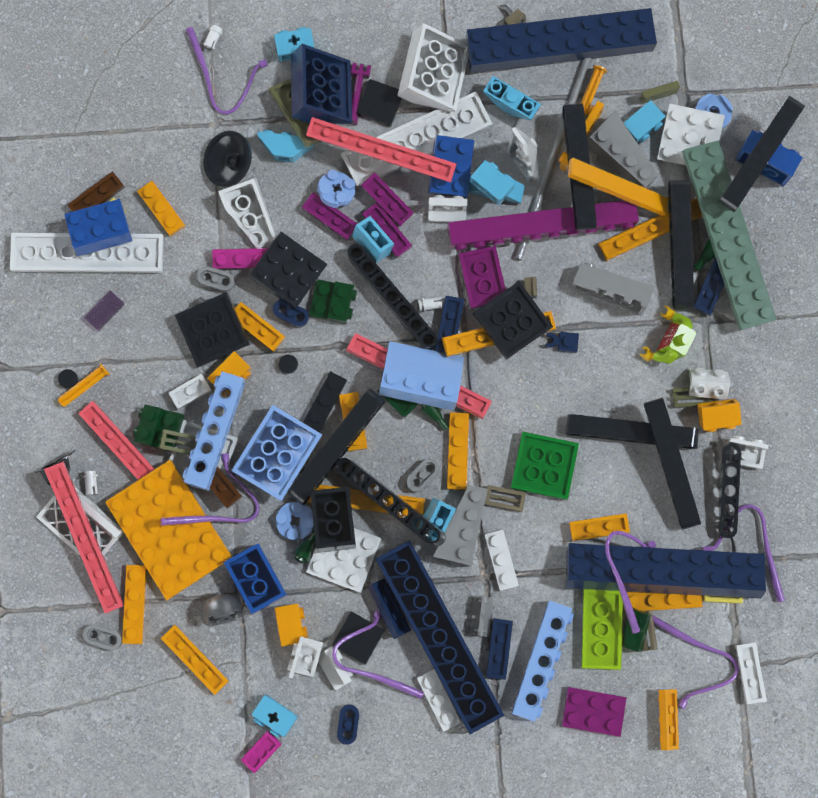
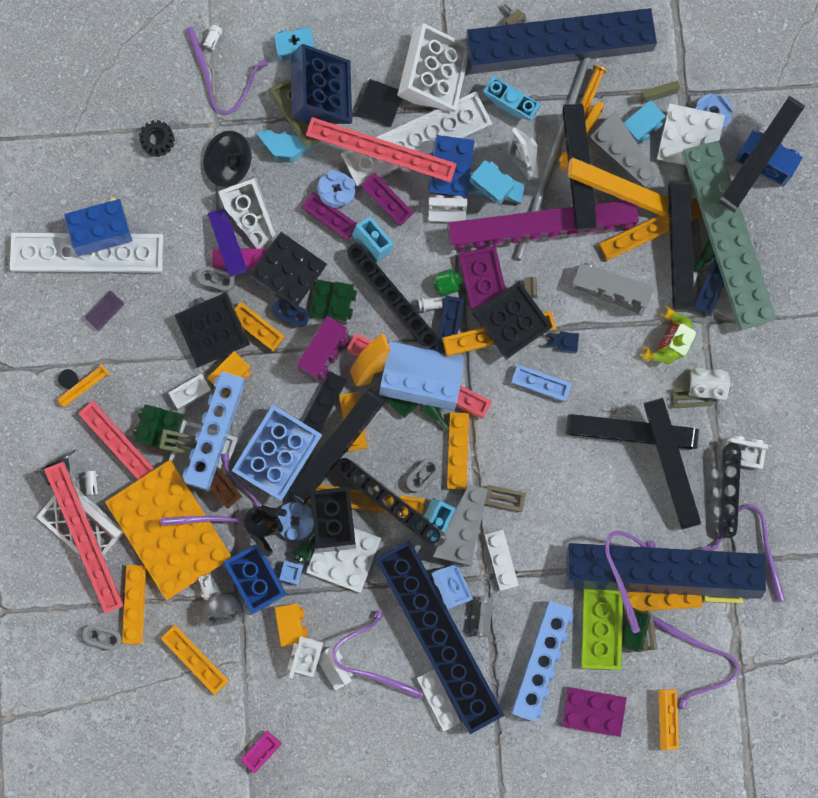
(98, 193): reddish brown plate -> none
(149, 130): none -> black tyre
(161, 208): light orange plate -> none
(206, 587): none -> white pin
(227, 242): none -> dark purple tile
(263, 522): none -> black piece
(285, 716): medium azure brick -> none
(288, 364): black tile -> none
(291, 572): none -> light blue plate
(323, 349): none -> magenta brick
(349, 724): dark blue plate -> none
(359, 74): magenta hinge -> none
(361, 645): black tile -> none
(370, 361): none -> light orange slope
(389, 608): dark blue plate -> none
(400, 242): magenta plate -> none
(447, 282): none -> green head
(452, 586): none -> light blue plate
(499, 649): dark blue plate -> none
(541, 383): none -> light blue plate
(544, 465): green plate -> none
(598, 527): light orange plate -> none
(719, 414): light orange brick -> none
(750, 673): white plate -> none

